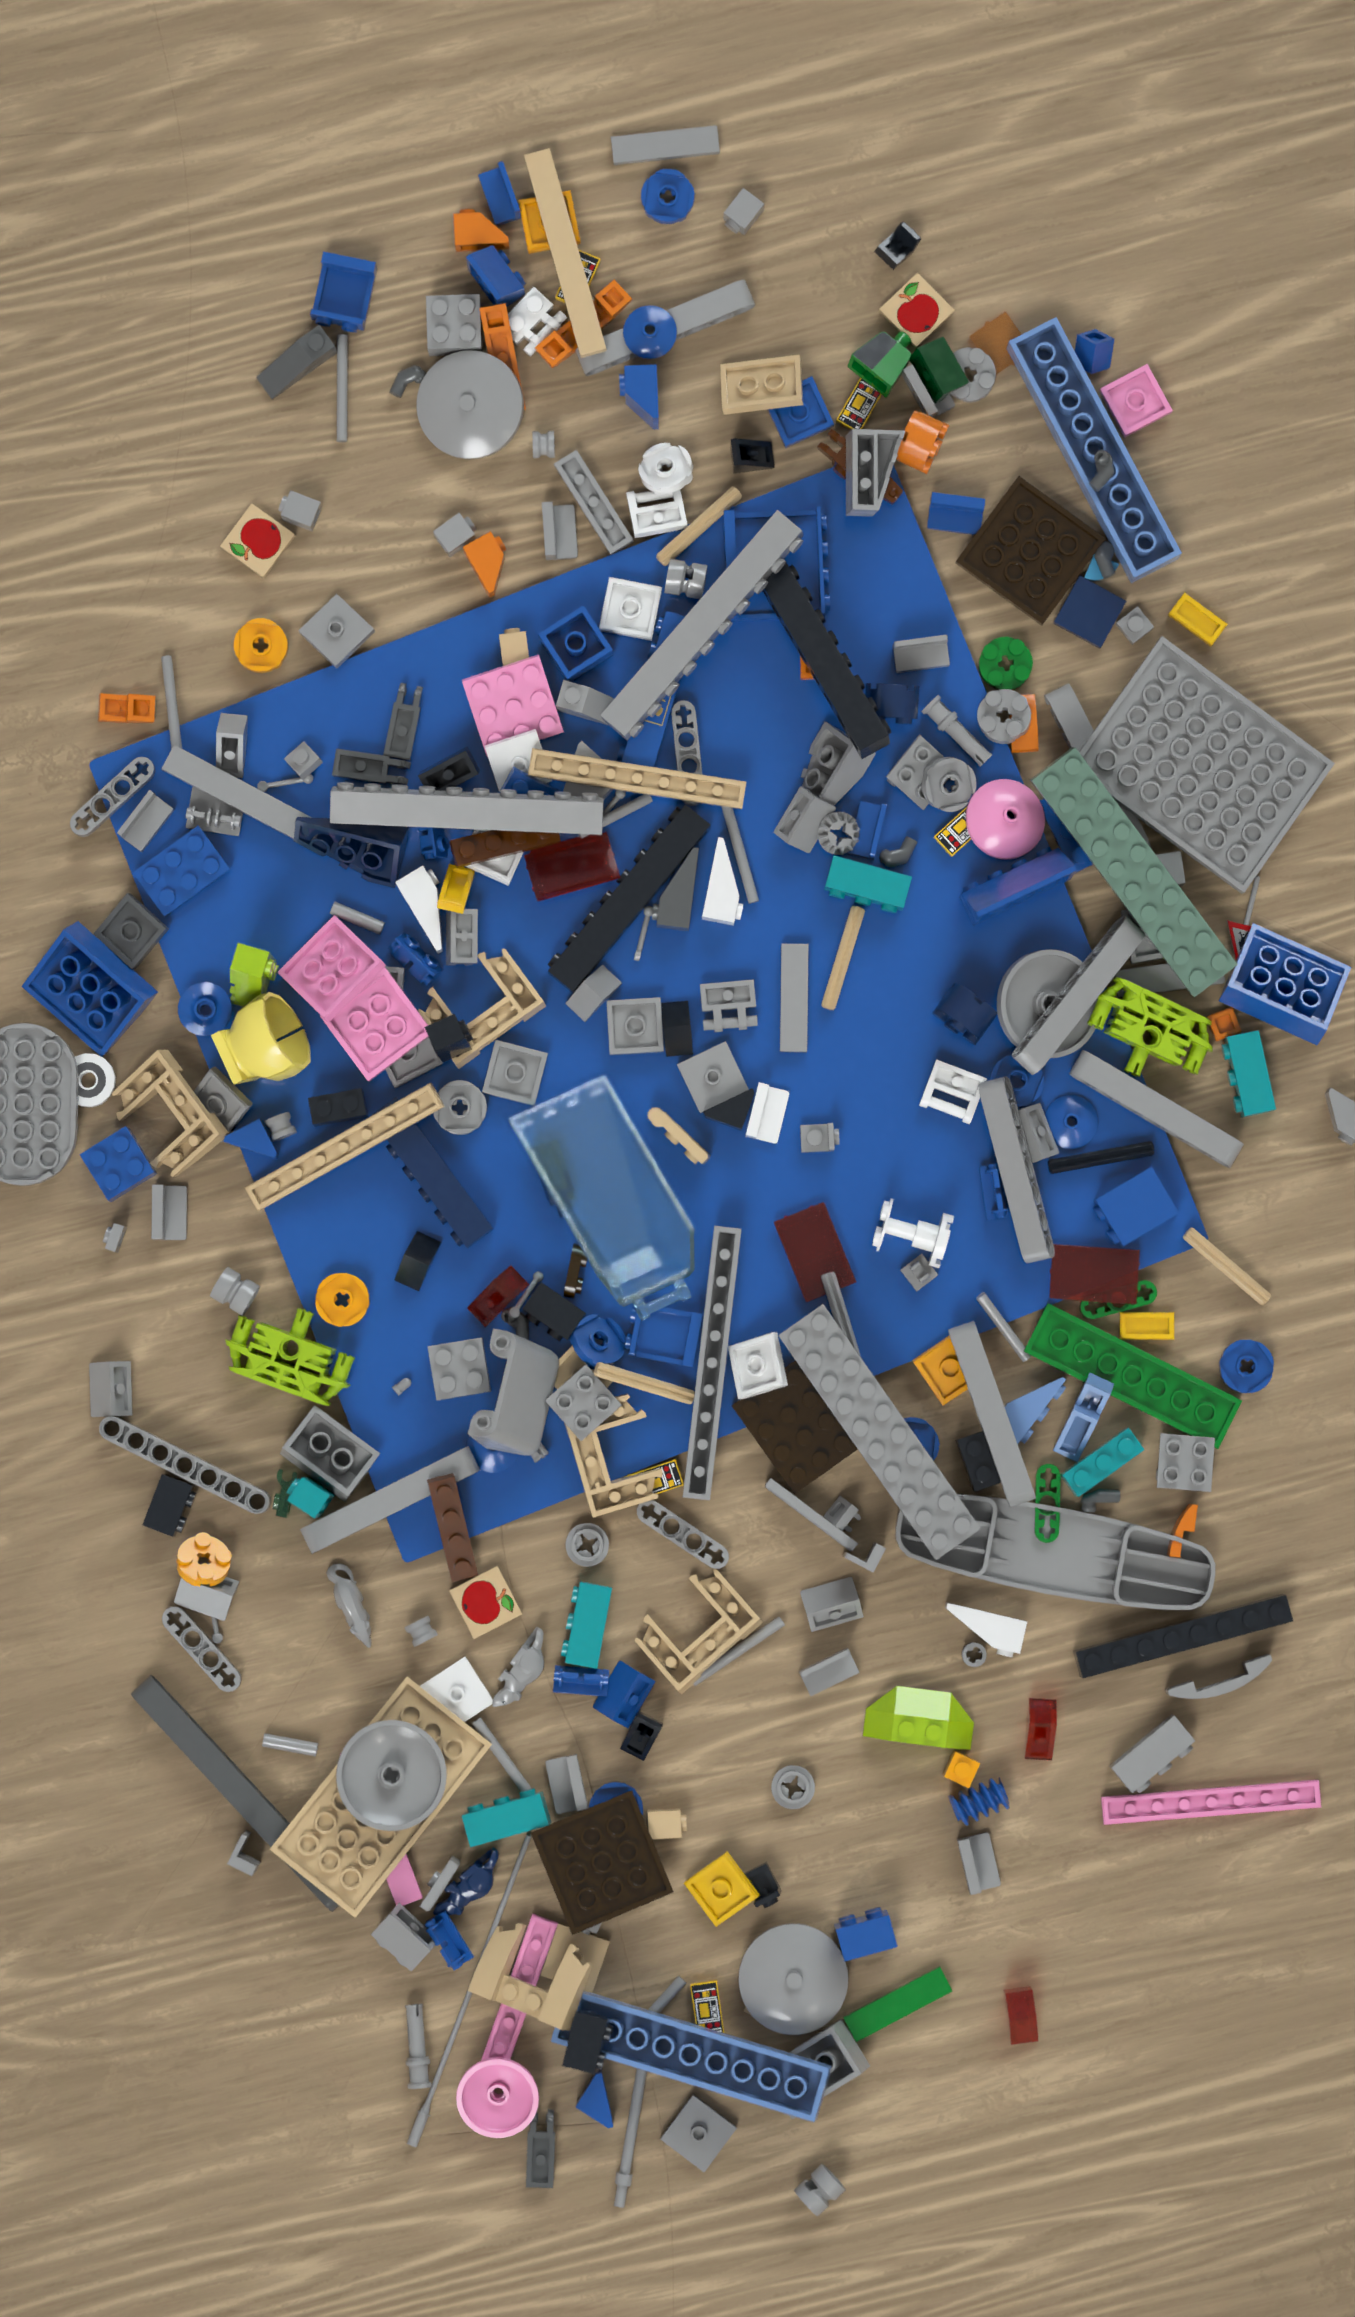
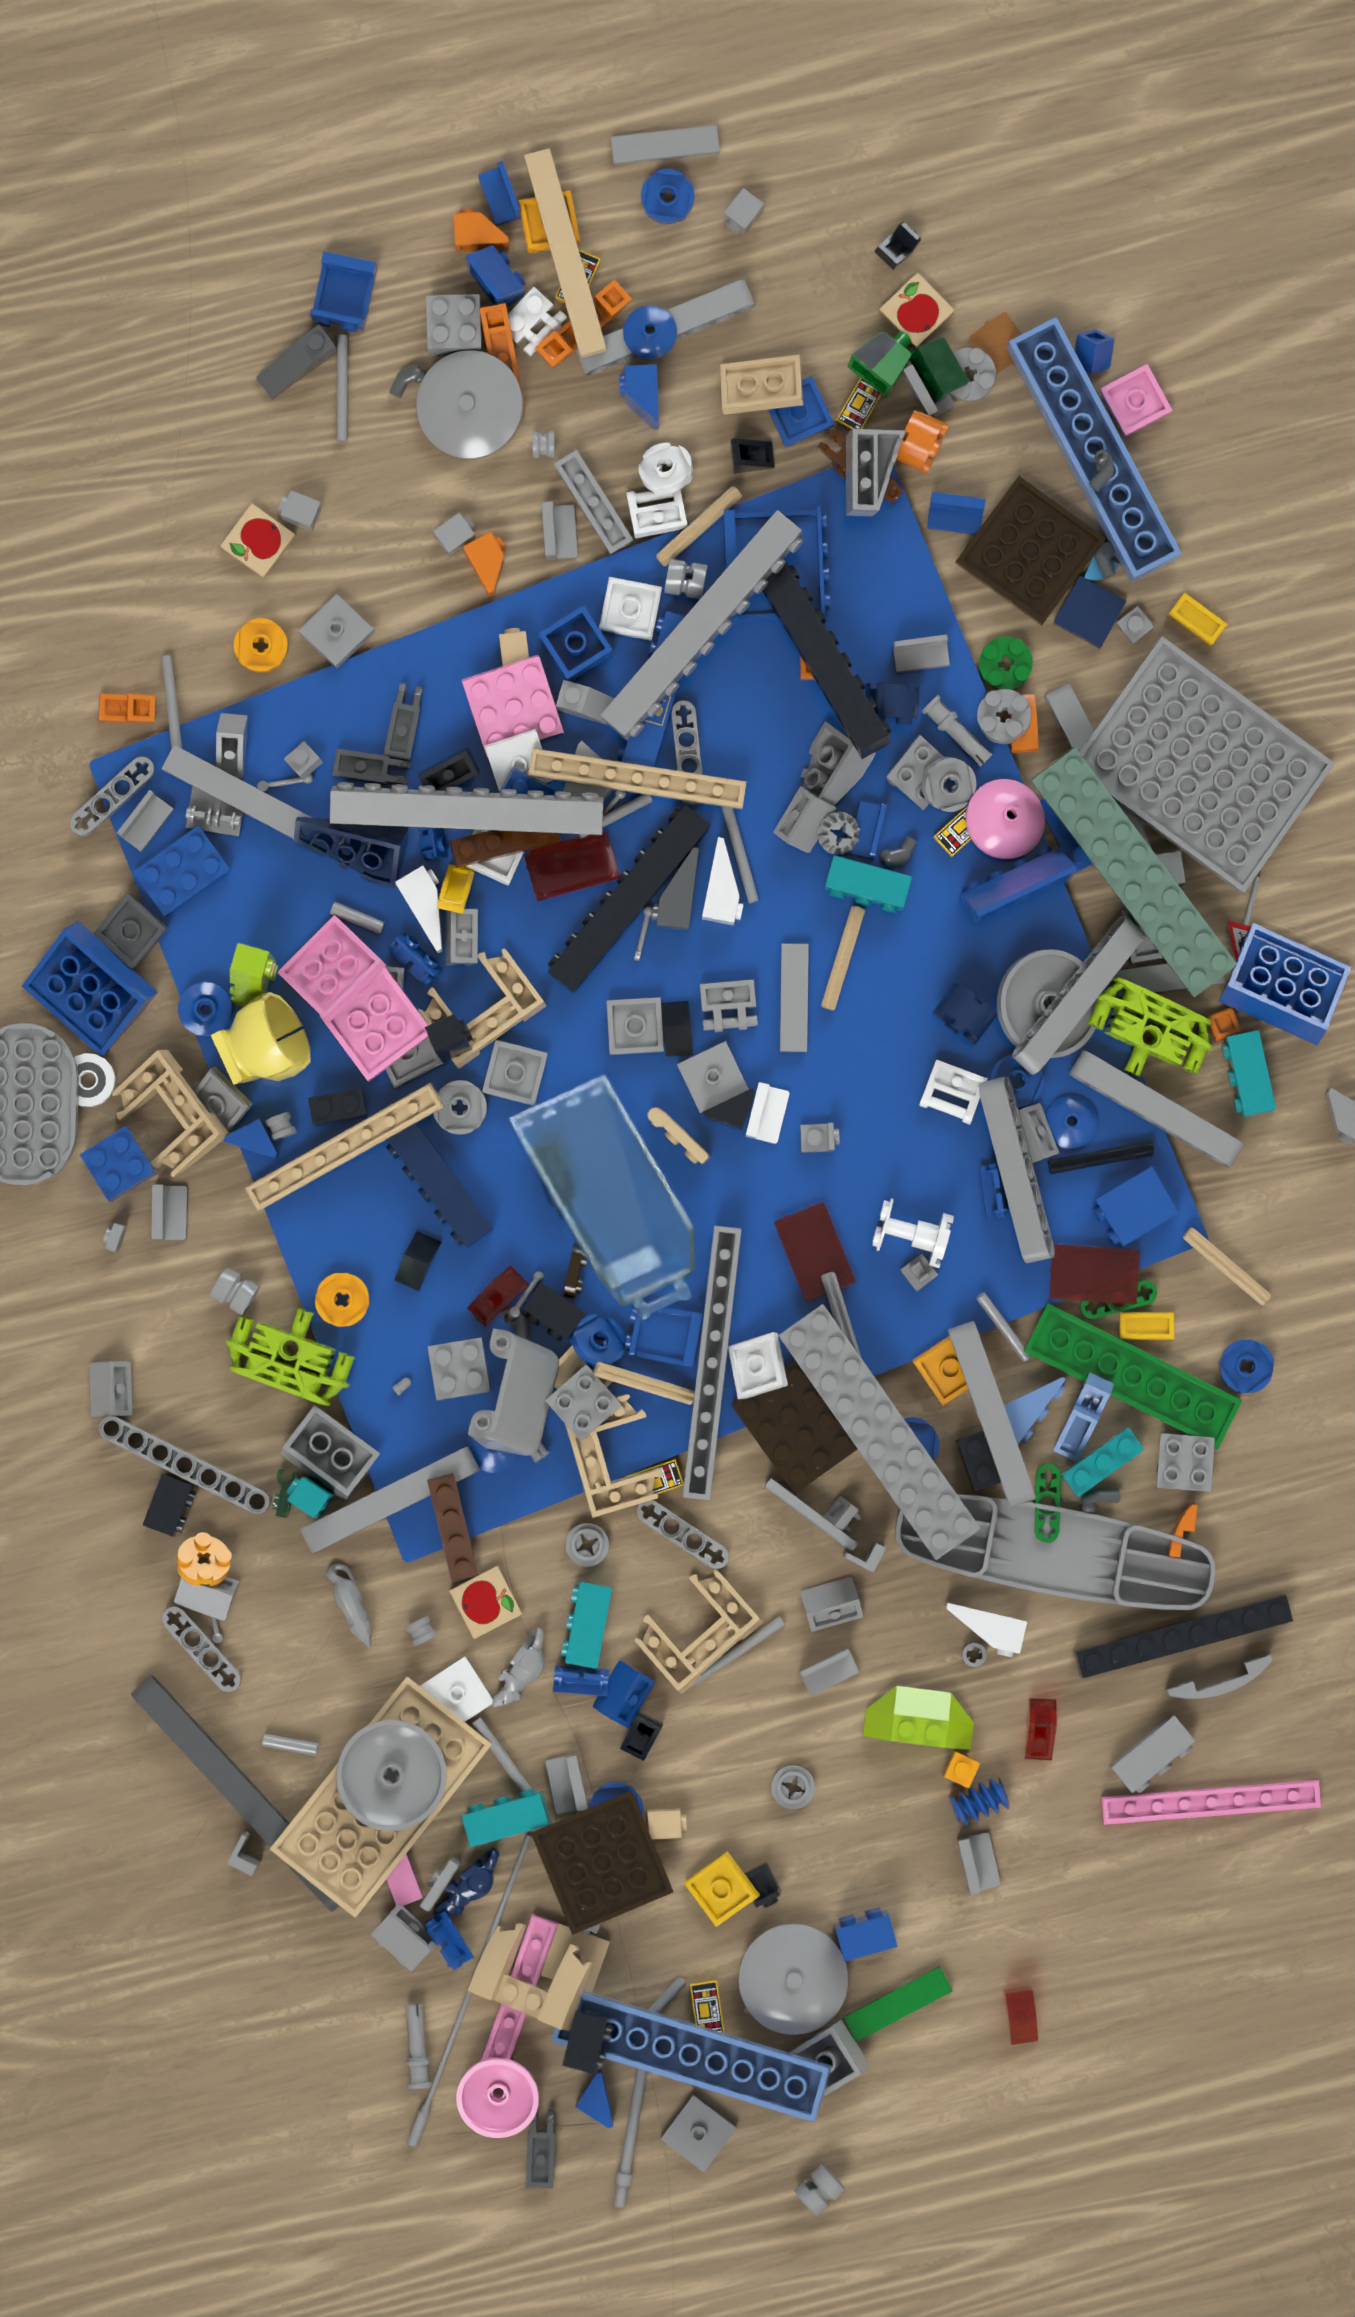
(593, 993): light grey slope -> none

